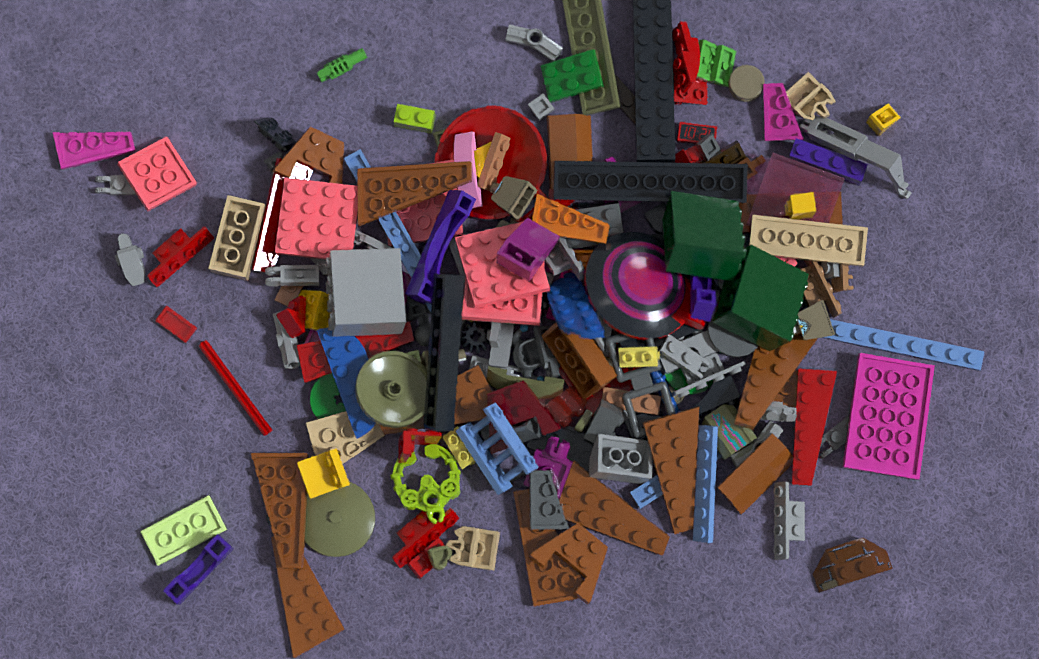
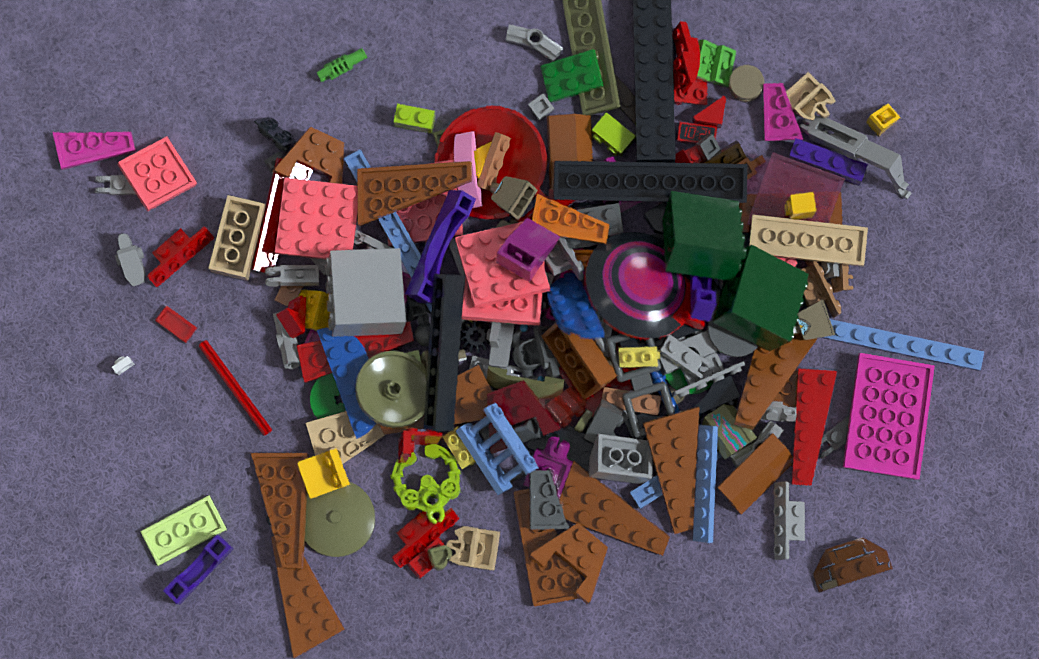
(122, 364): none -> white plate
(612, 135): none -> lime brick
(712, 114): none -> red slope

